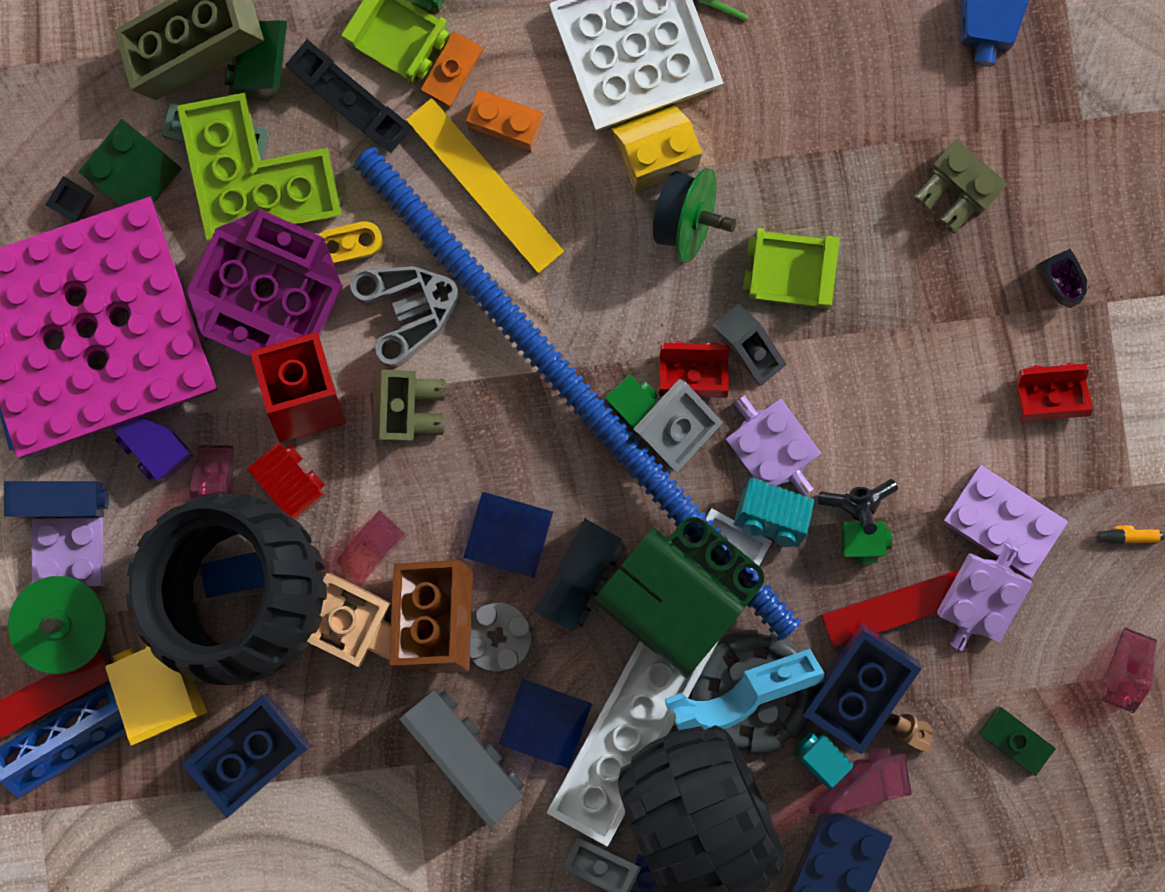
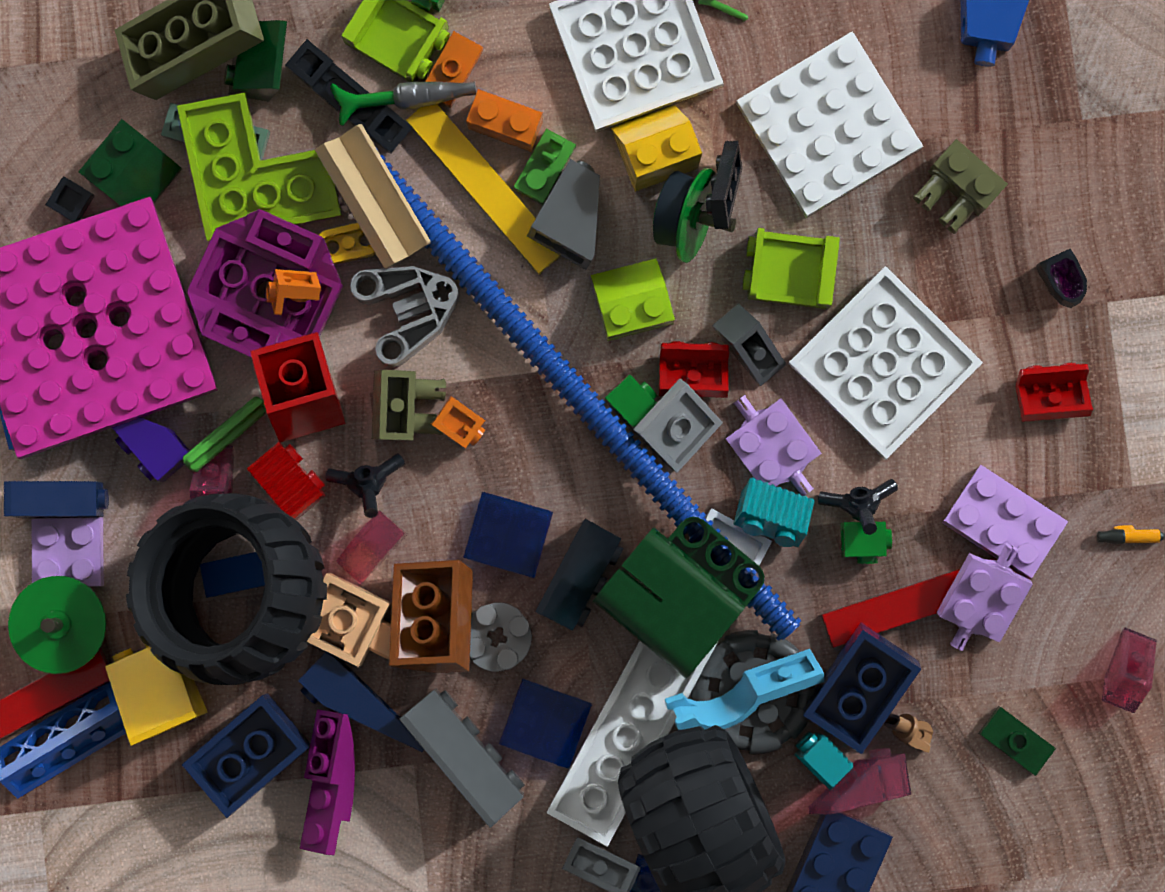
(225, 434): none -> bright green axle
(291, 284): none -> orange bracket
(333, 781): none -> magenta slope
(345, 692): none -> dark blue slope
(366, 481): none -> black piece
(373, 196): none -> tan panel
(404, 96): none -> flat silver piece
(459, 423): none -> orange bracket
(544, 166): none -> bright green plate
(570, 215): none -> dark grey slope
(632, 299): none -> lime slope
(725, 185): none -> black plate
(829, 124): none -> white plate
(885, 363): none -> white plate

